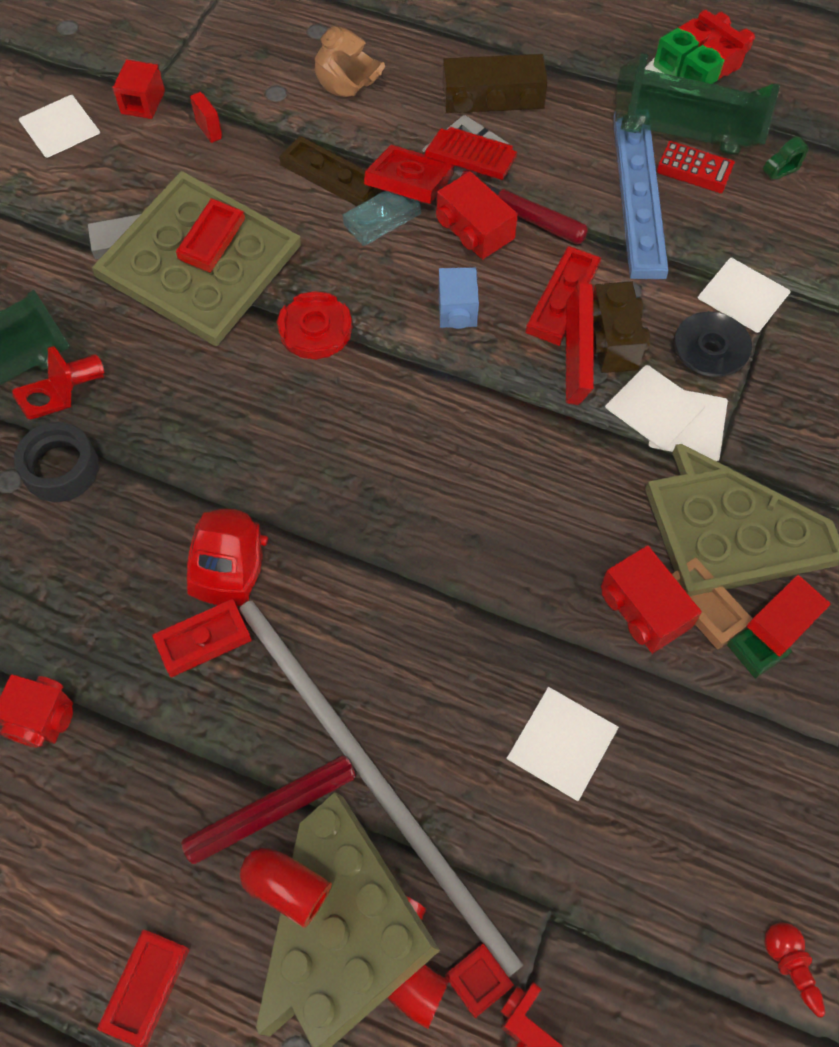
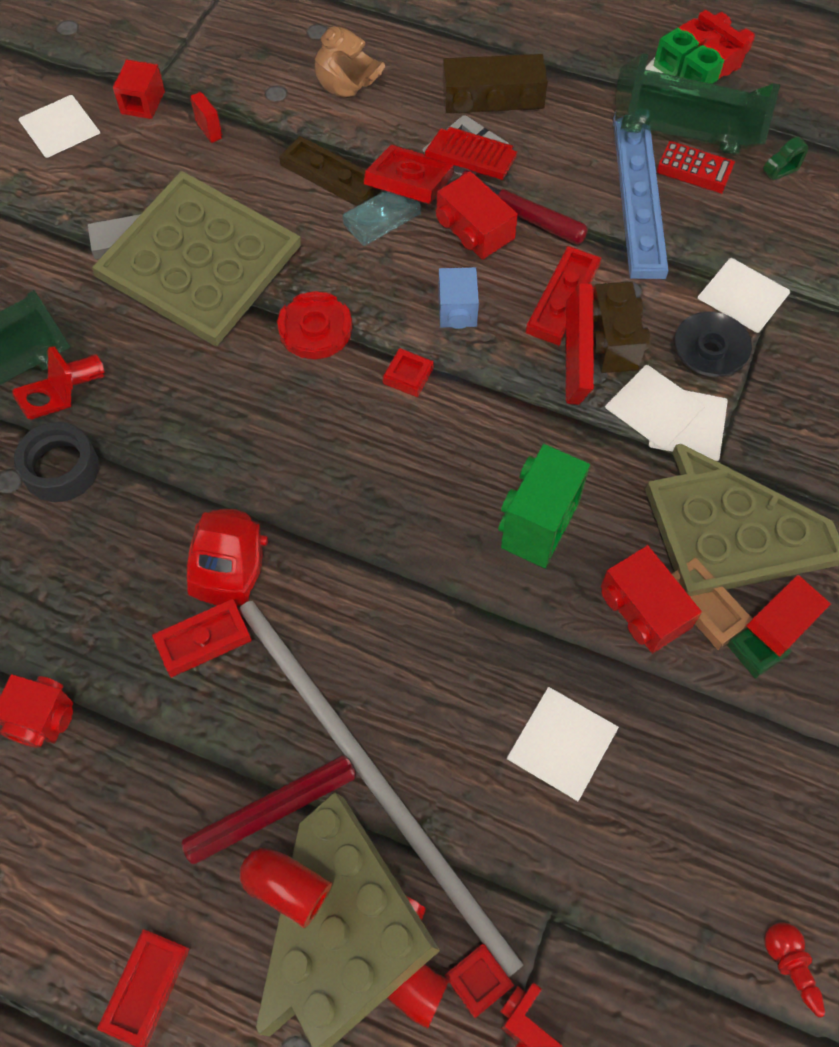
(210, 235): red tile -> none
(408, 372): none -> red tile
(542, 505): none -> green brick

